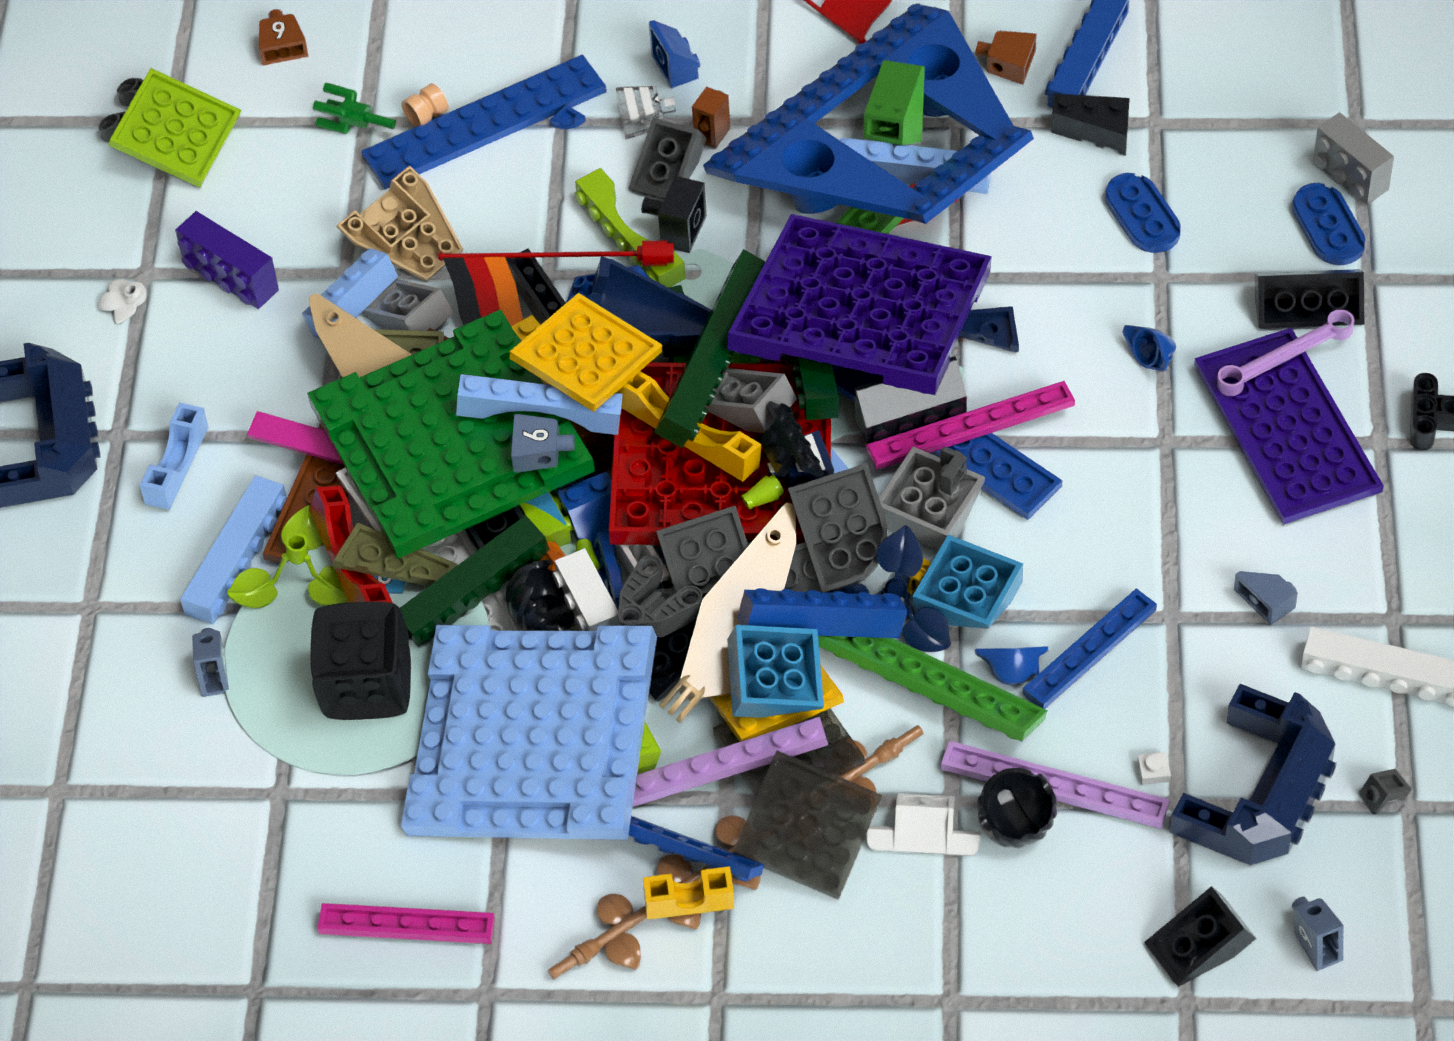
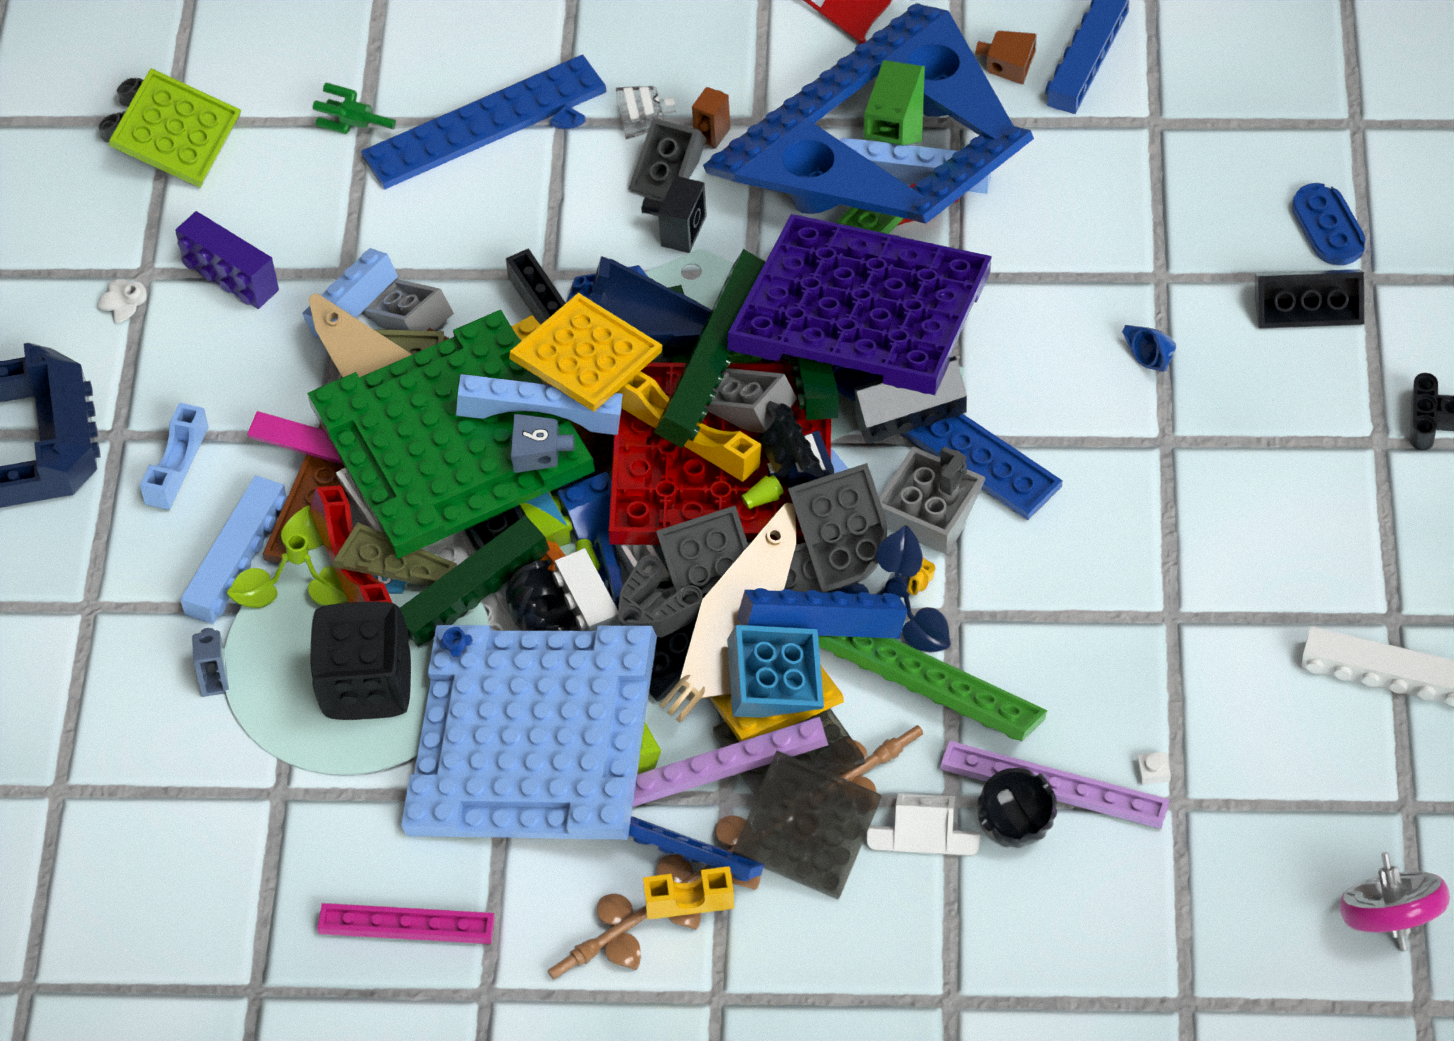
(281, 38): dark orange torso -> none
(405, 226): tan wedge -> none
(422, 107): light nougat wheel -> none
(452, 635): none -> blue plate
(487, 285): flag -> none
(598, 195): lime arch -> none
(672, 54): blue slope -> none
(968, 584): dark azure slope -> none
(971, 424): dark pink tile -> none
(992, 327): dark blue wing -> none
(1012, 665): blue hat -> none
(1089, 649): blue plate -> none
(1092, 119): black wedge -> none
(1142, 213): blue tile -> none
(1200, 937): black slope -> none
(1266, 594): sand blue slope -> none
(1285, 352): lavender piece -> none
(1285, 794): dark blue wedge -> none
(1291, 431): dark purple plate -> none
(1319, 932): sand blue torso -> none
(1353, 158): light grey brick -> none
(1384, 787): dark grey bracket -> none
(1394, 901): none -> wheel

